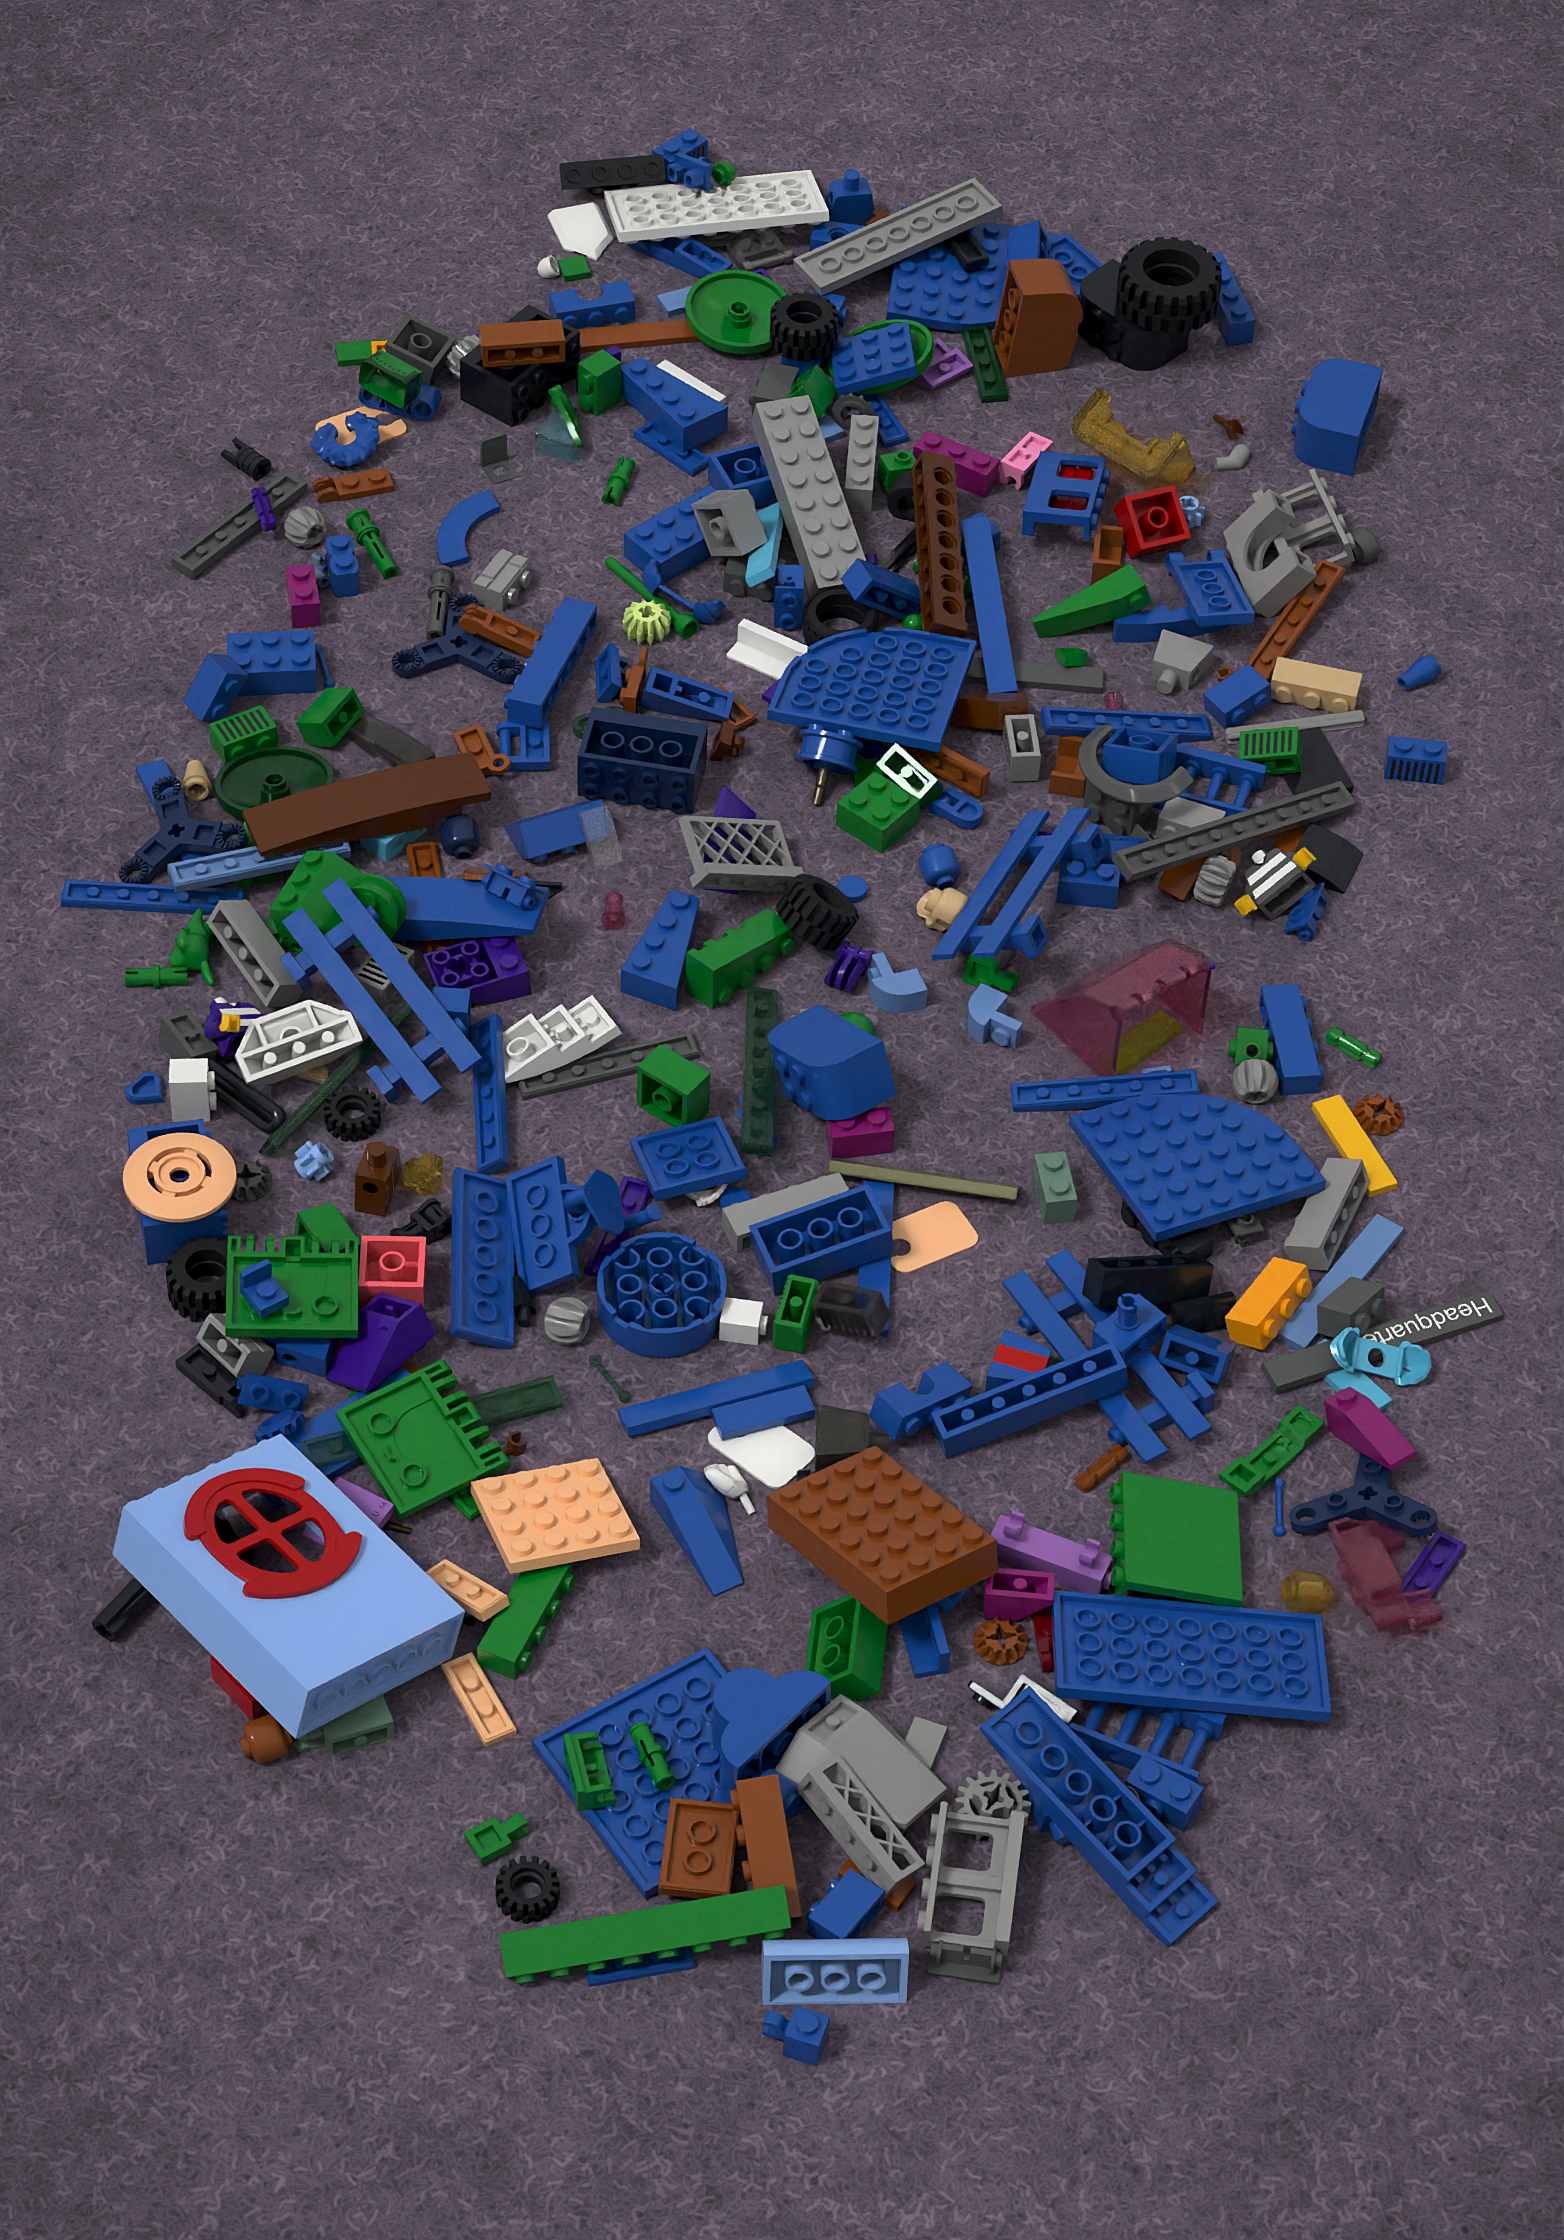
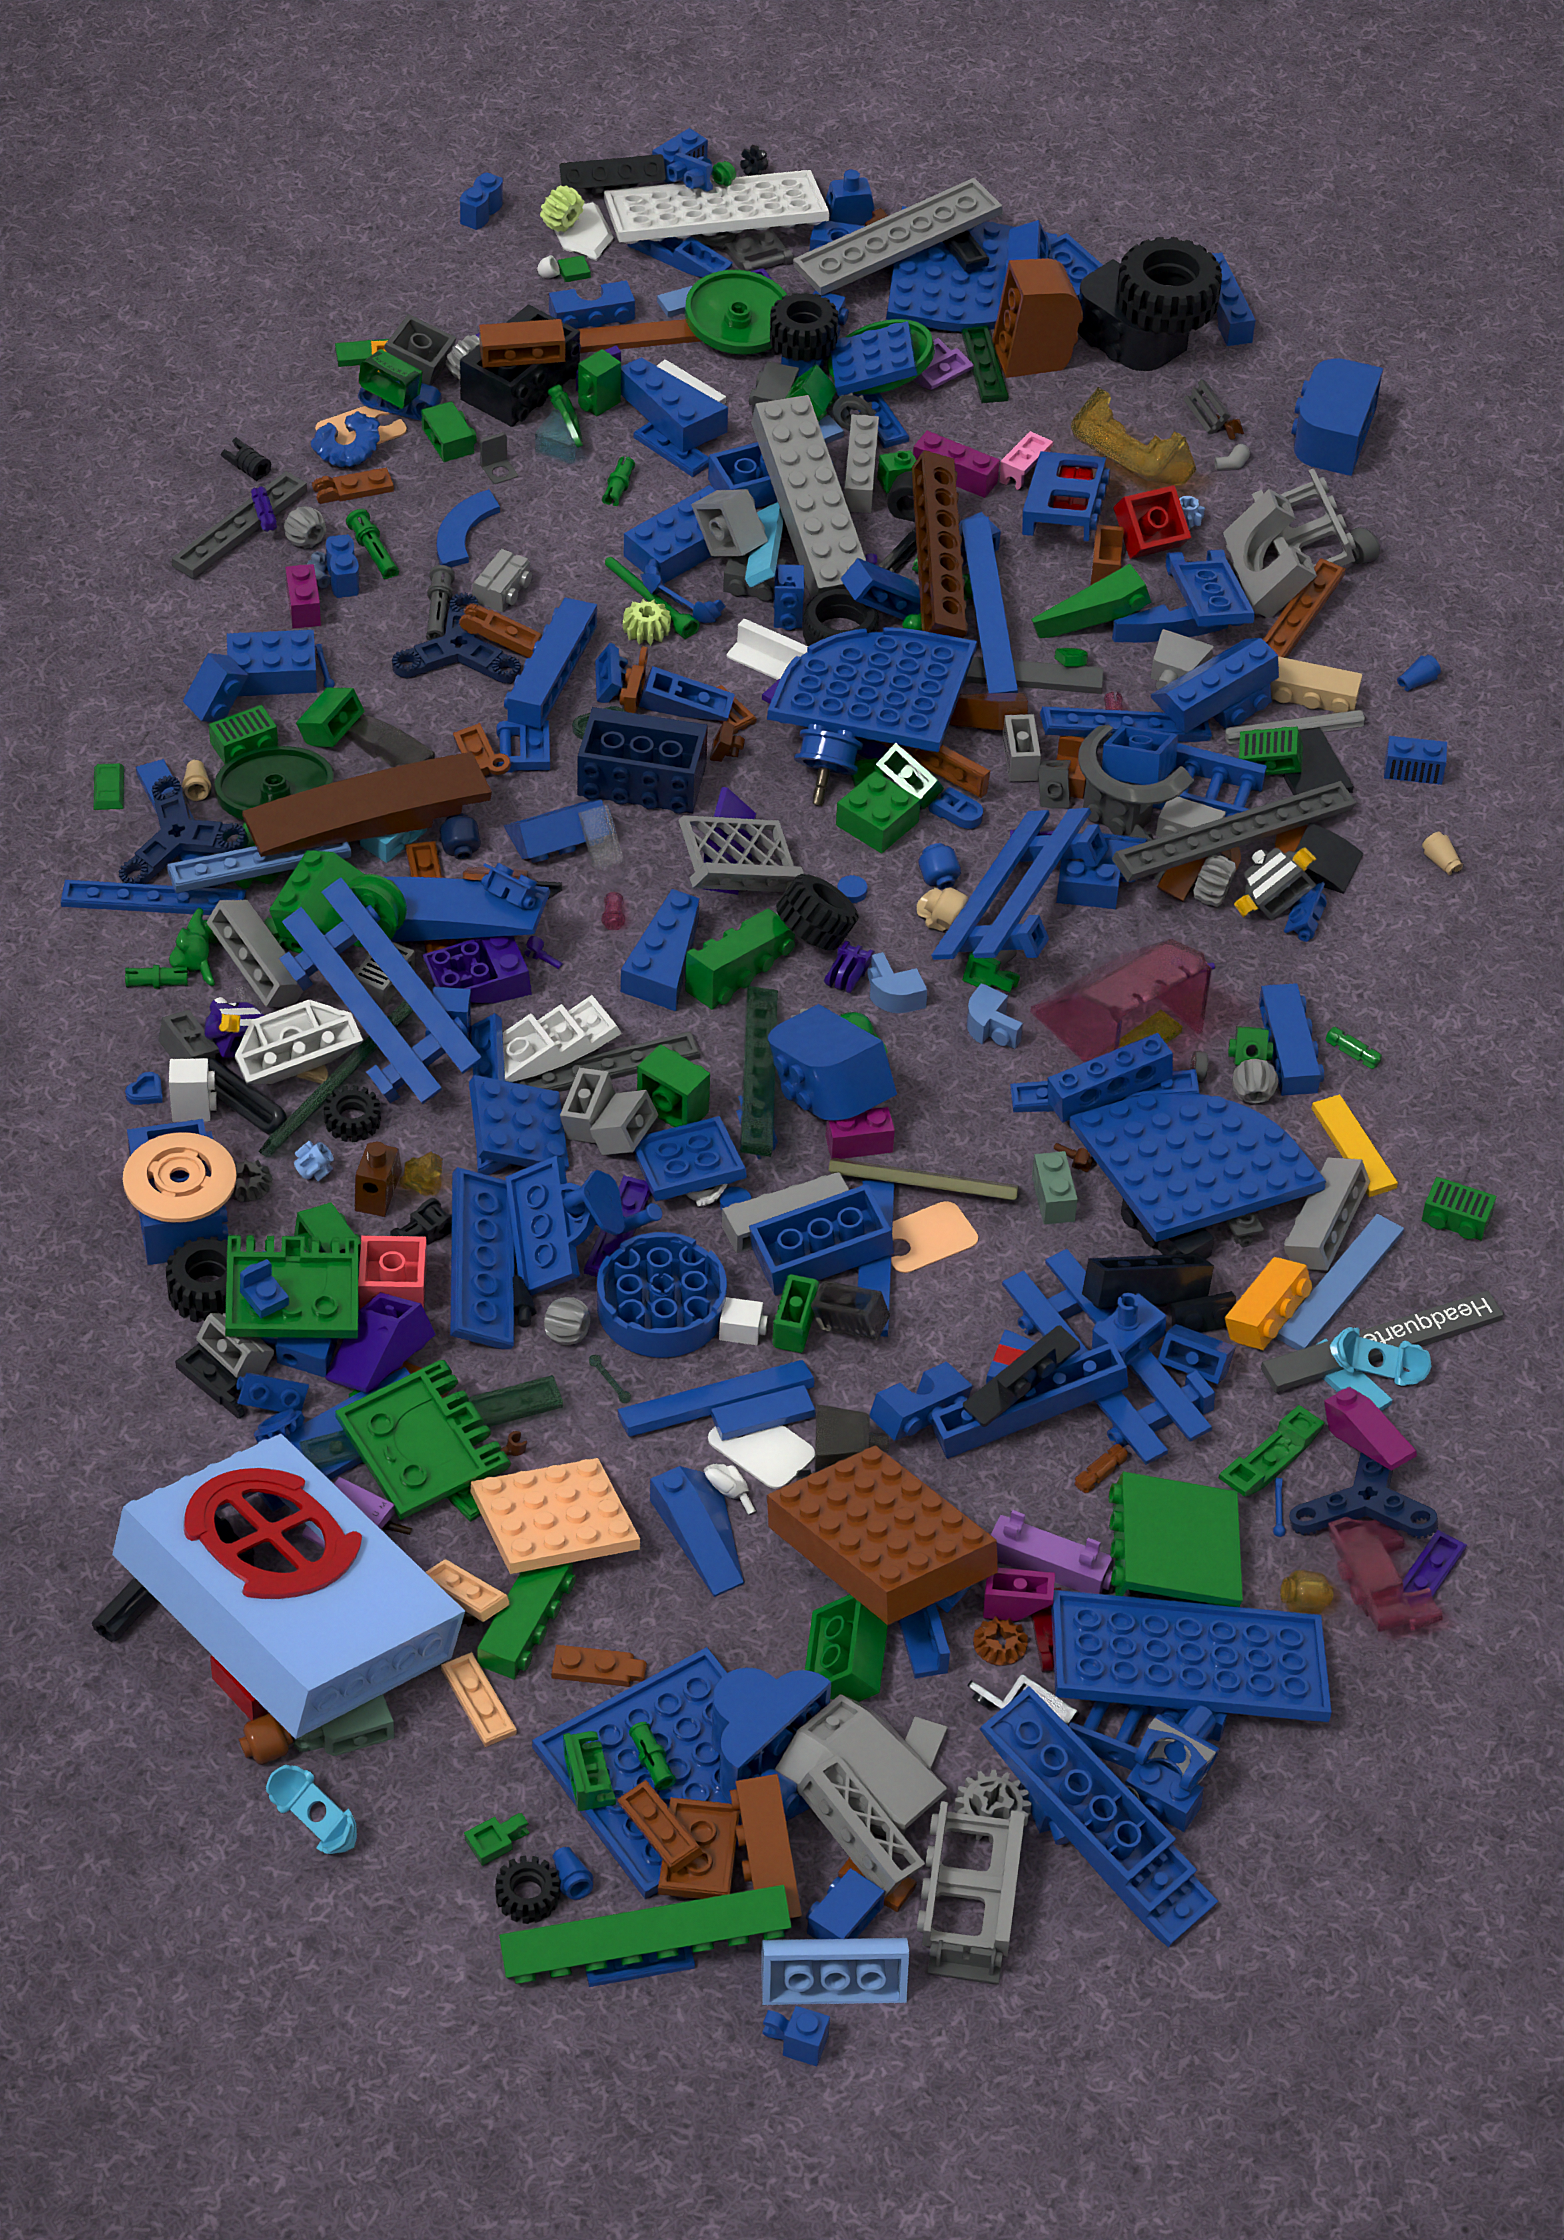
(108, 786): none -> green tile
(295, 1791): none -> medium azure piece
(448, 431): none -> green brick
(481, 201): none -> blue brick
(516, 1122): none -> blue plate
(536, 945): none -> dark purple hand
(562, 208): none -> yellowish green gear
(572, 1874): none -> blue cone
(585, 1103): none -> light grey brick
(597, 1666): none -> dark orange hinge
(624, 1122): none -> light grey brick
(660, 1826): none -> dark orange tile
(754, 161): none -> black plant
(1021, 1376): none -> black bracket
(1054, 783): none -> dark grey bracket
(1081, 1157): none -> reddish brown hand
(1110, 1077): none -> blue brick
(1181, 1745): none -> blue connector
(1197, 396): none -> dark grey tile
(1200, 1062): none -> dark grey tile
(1218, 683): none -> blue slope
(1352, 1305): dark grey brick -> none
(1382, 1124): dark orange gear -> none
(1442, 853): none -> tan cone
(1458, 1209): none -> green brick

